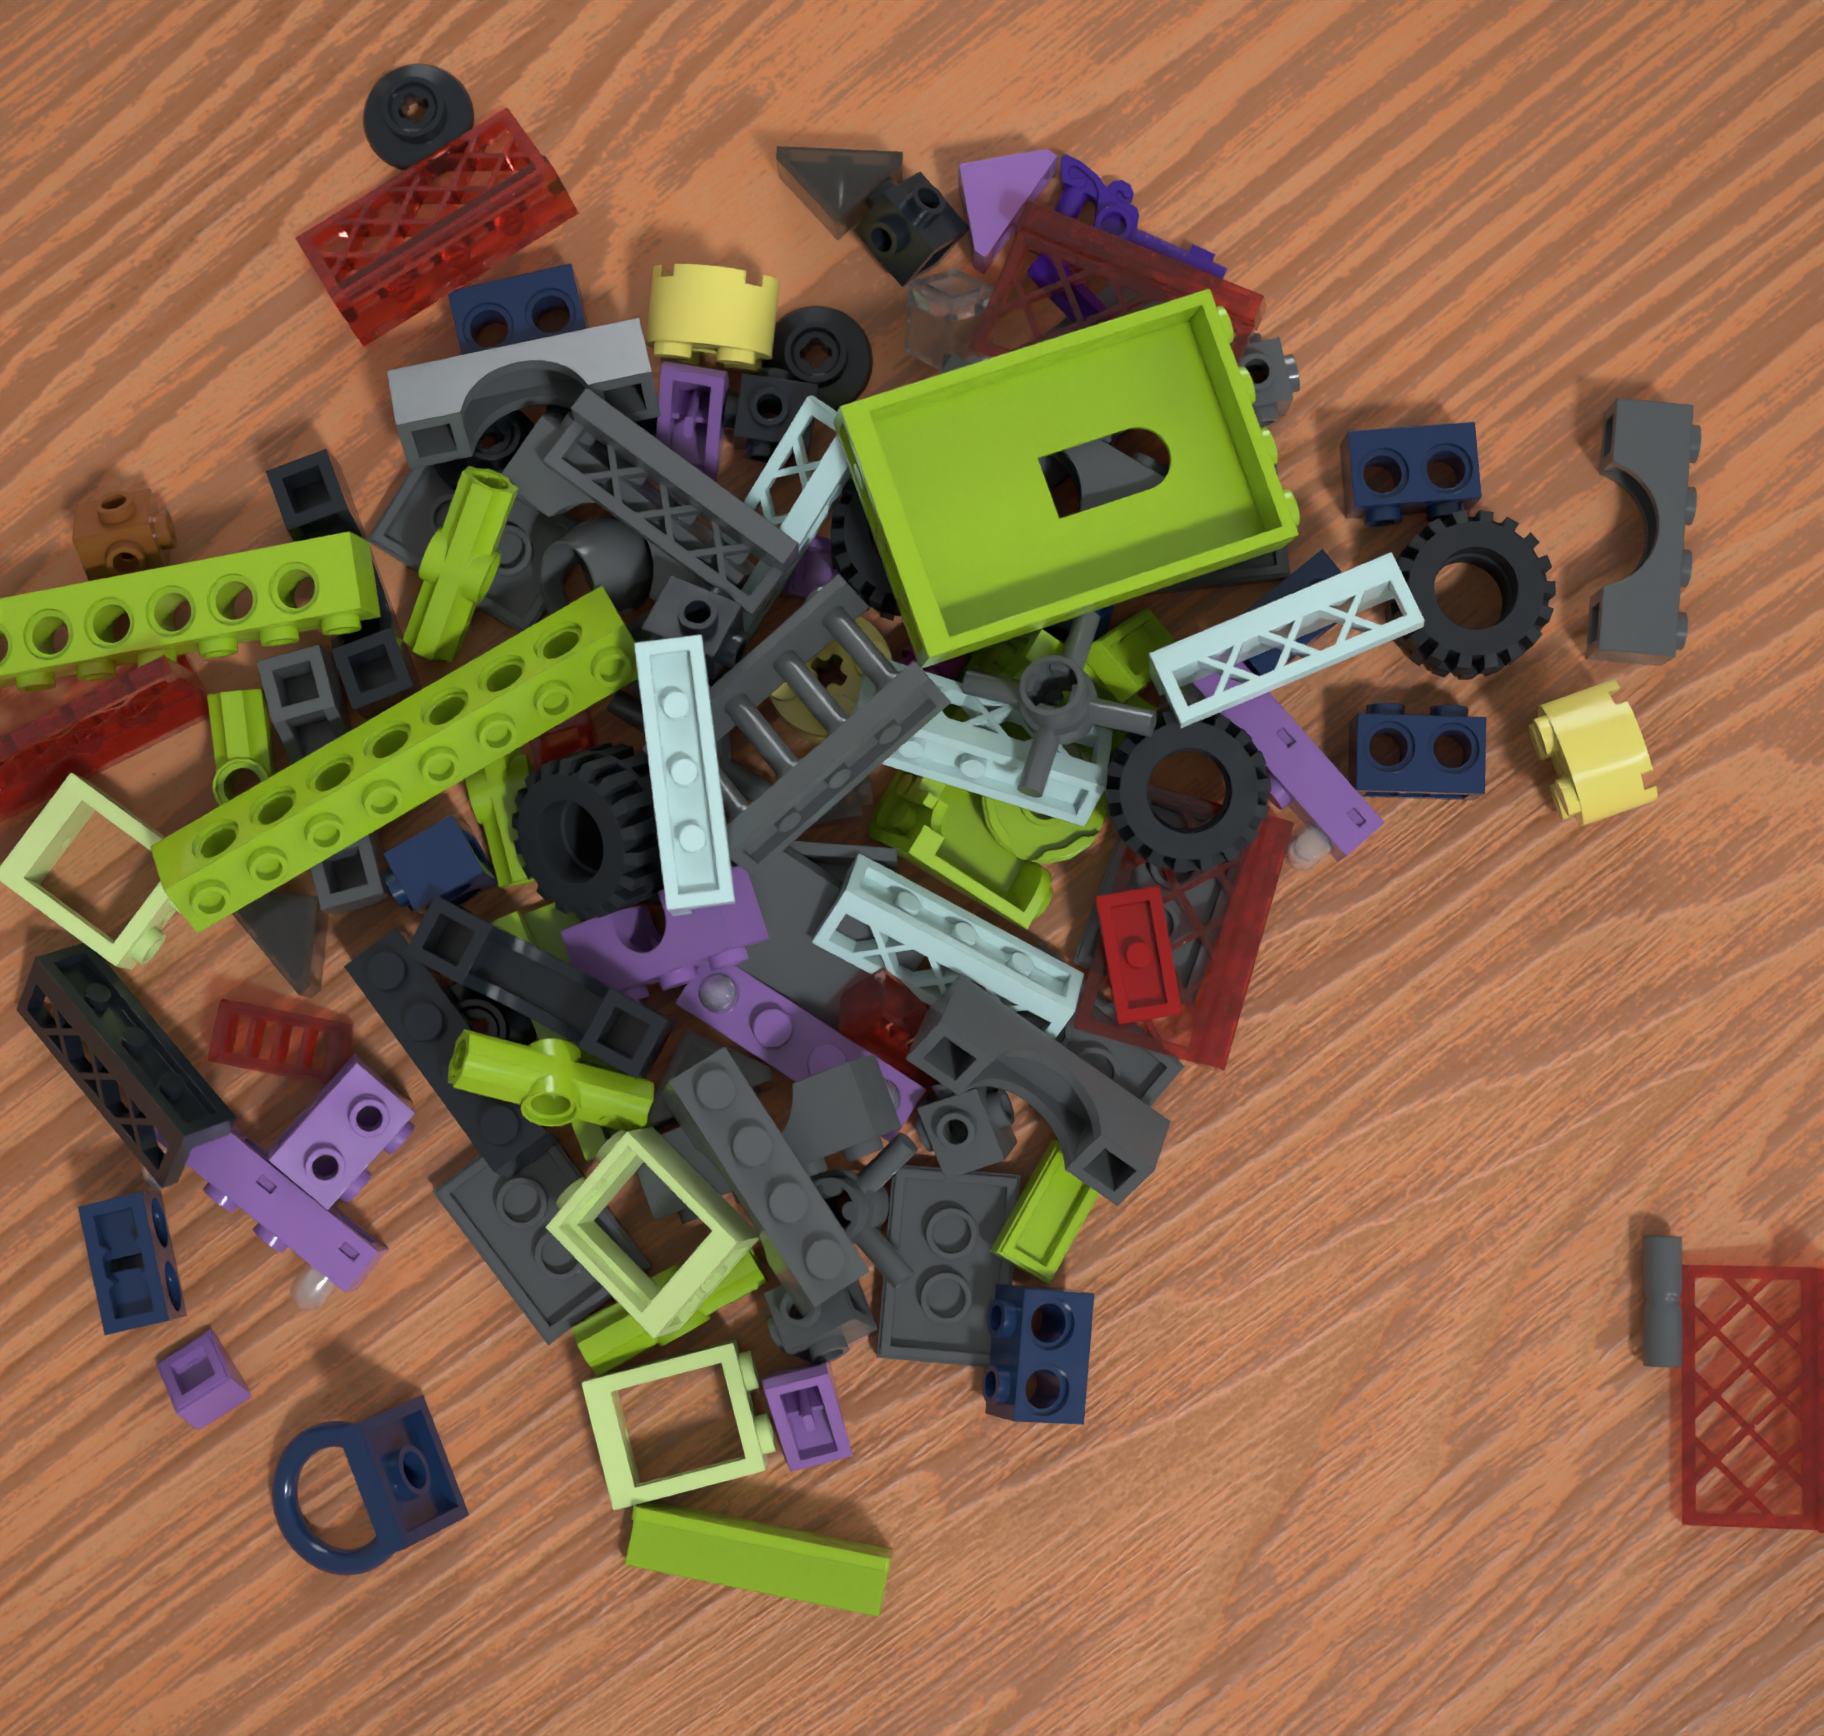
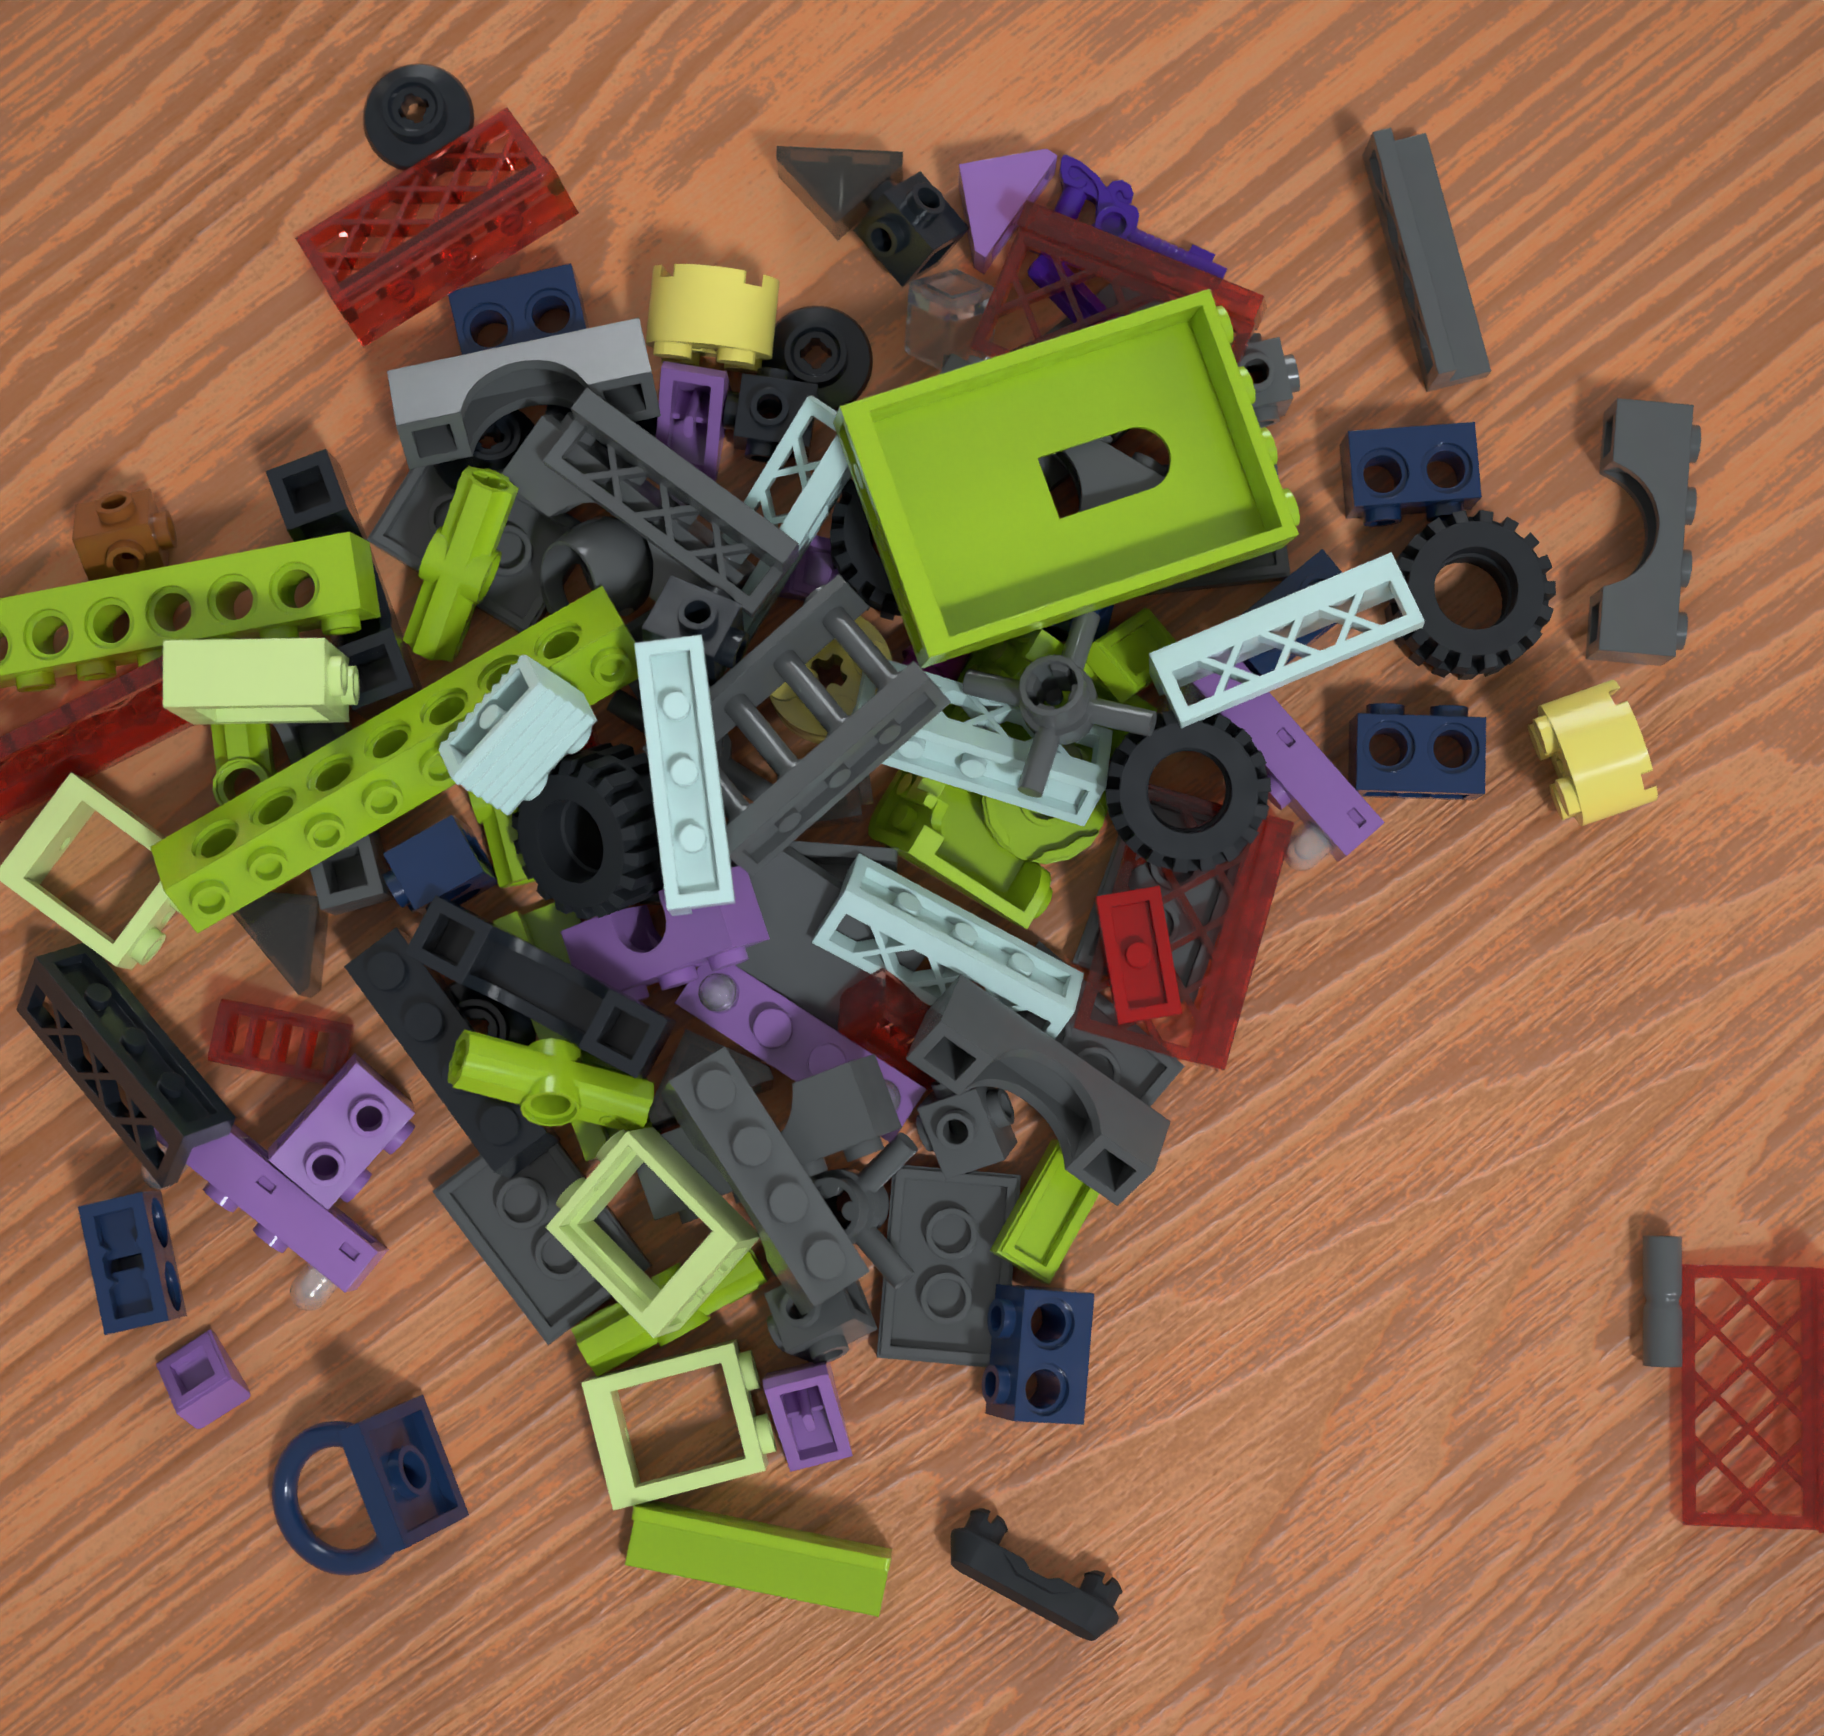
(258, 681): none -> yellowish green window
(517, 735): none -> light aqua brick
(1082, 1611): none -> black piece
(1425, 260): none -> dark grey fence

